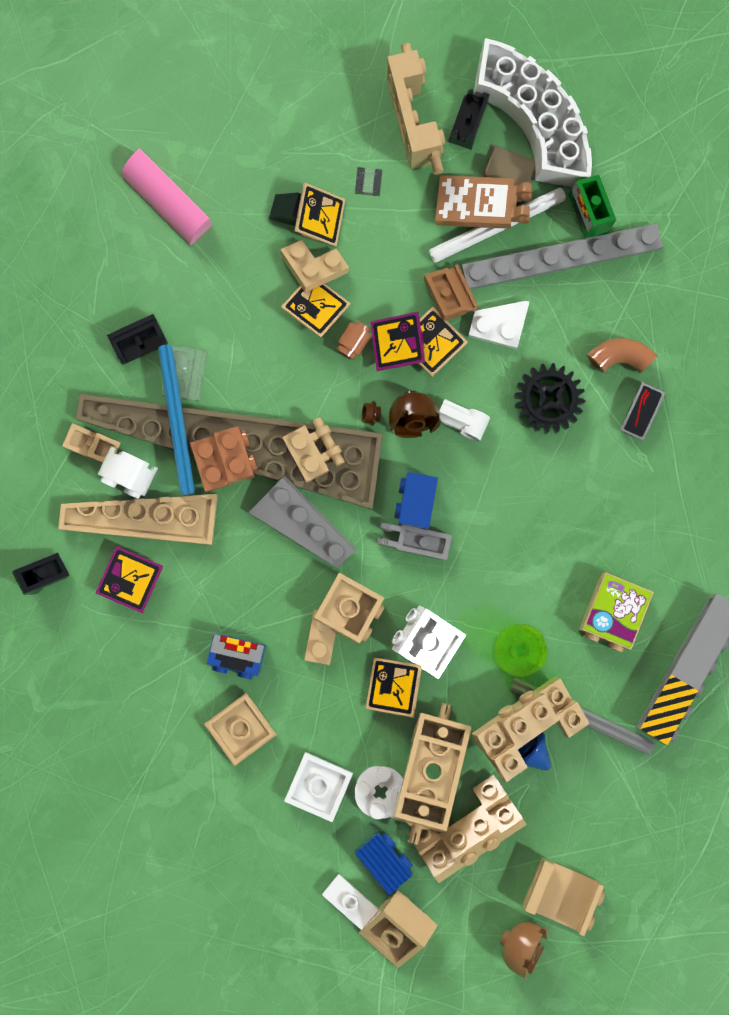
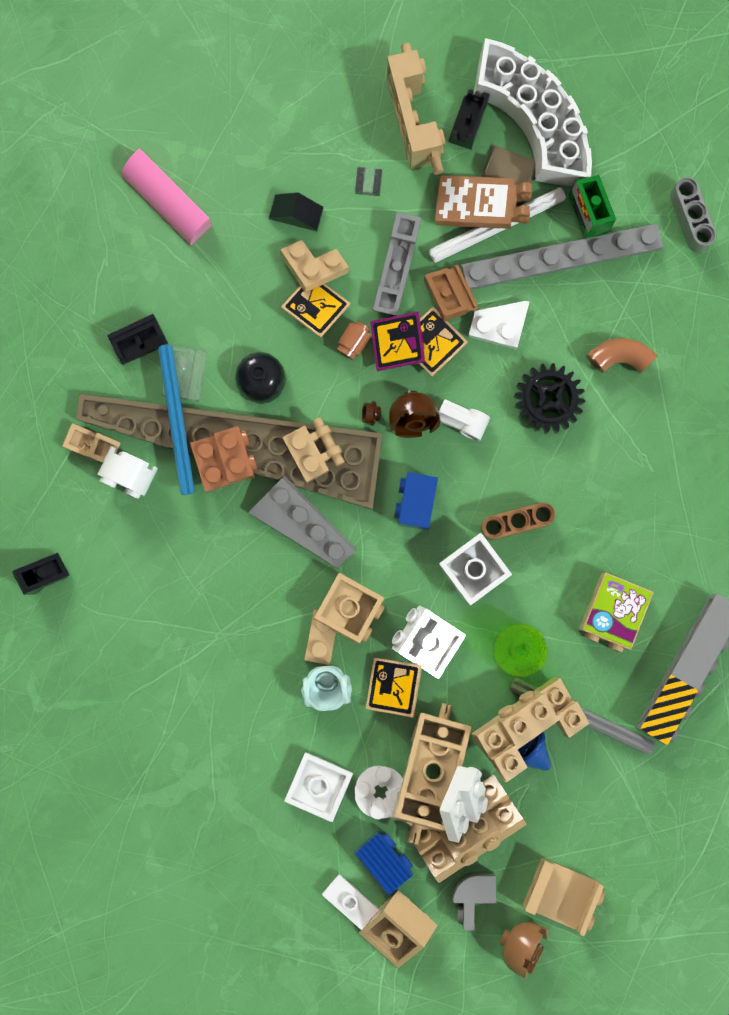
(129, 579): piece -> none
(163, 518): tan wing -> none
(236, 655): brick -> none
(240, 729): tan plate -> none
(260, 377): none -> black cylinder
(319, 215): piece -> none
(326, 688): none -> light aqua hair
(397, 264): none -> light grey slope
(417, 541): light grey hinge -> none
(463, 802): none -> white plate
(471, 889): none -> light grey brick
(474, 569): none -> white brick
(527, 513): none -> medium nougat beam
(642, 410): black slope -> none
(694, 203): none -> light grey beam

